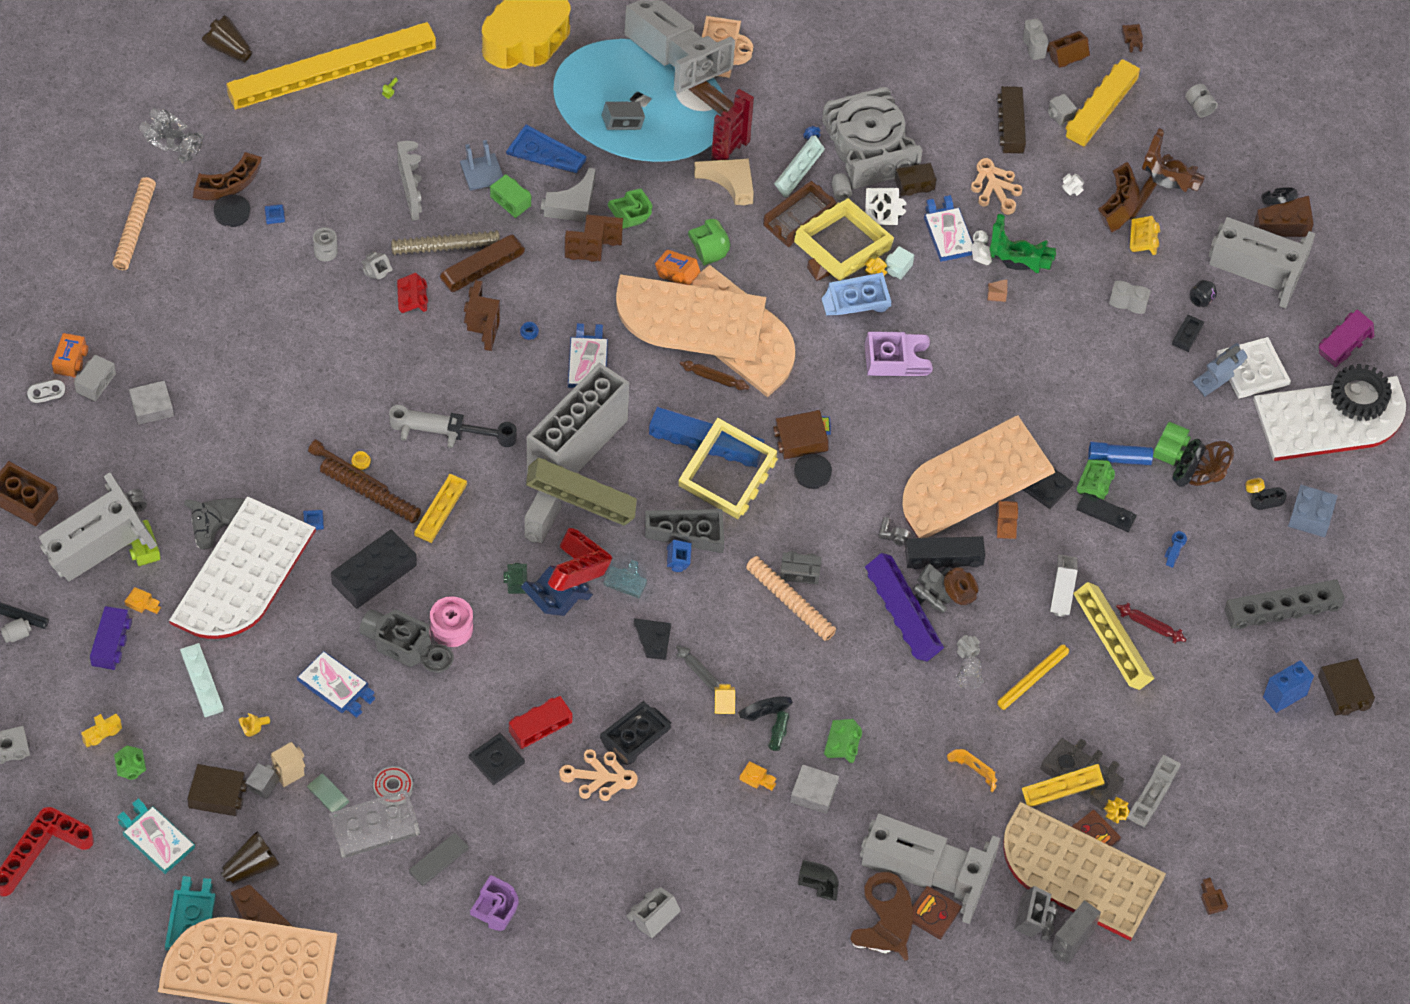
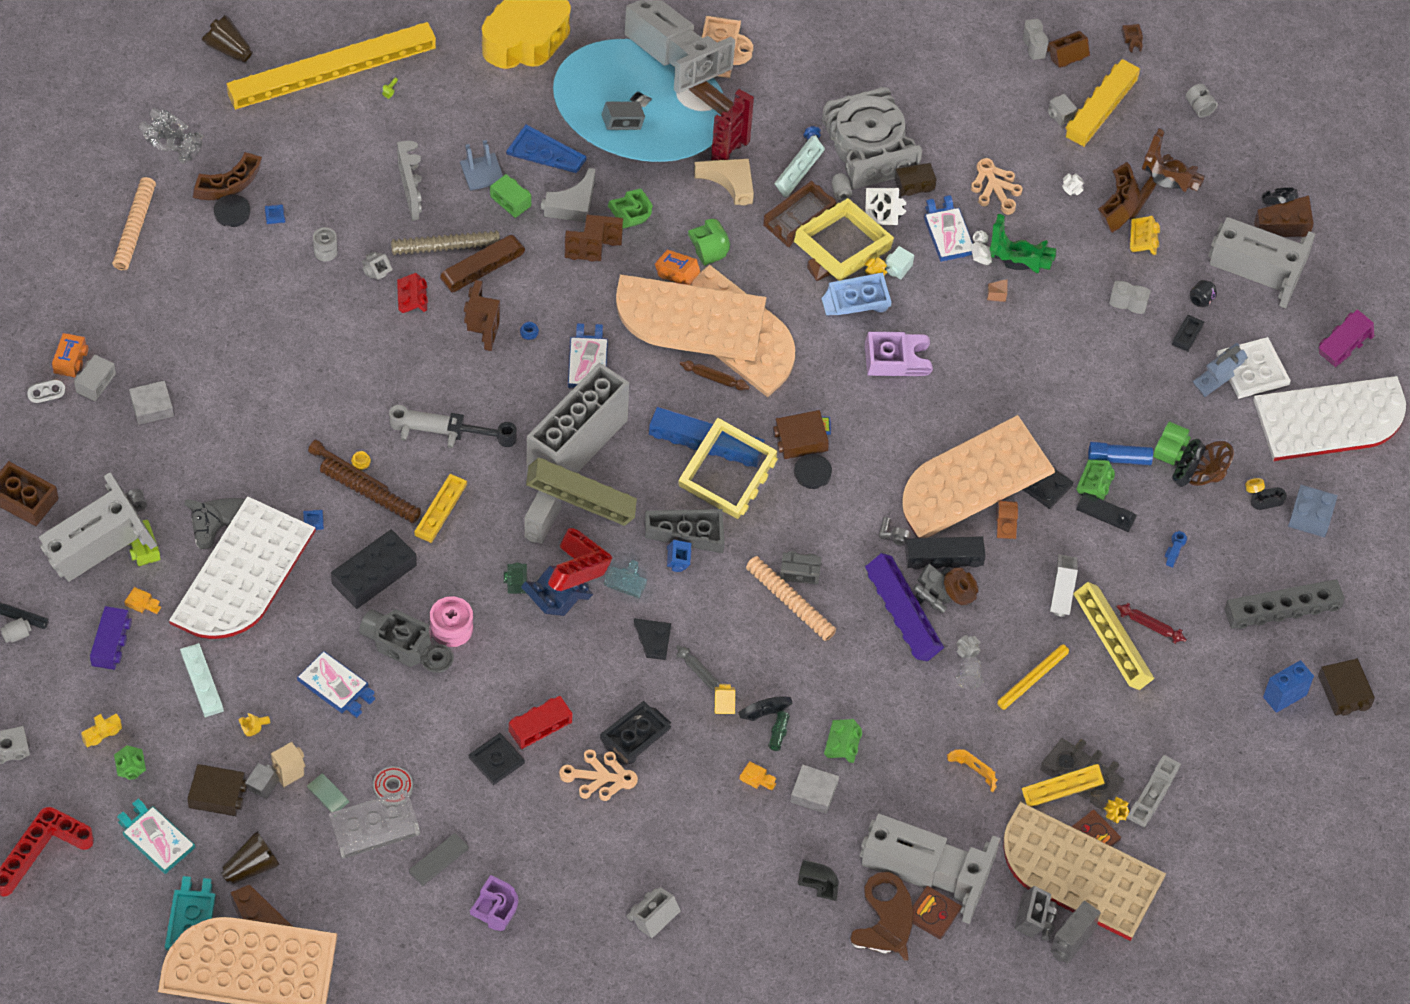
(1012, 120): dark brown brick -> none
(1212, 899): reddish brown plate -> none
(1367, 410): black tyre -> none

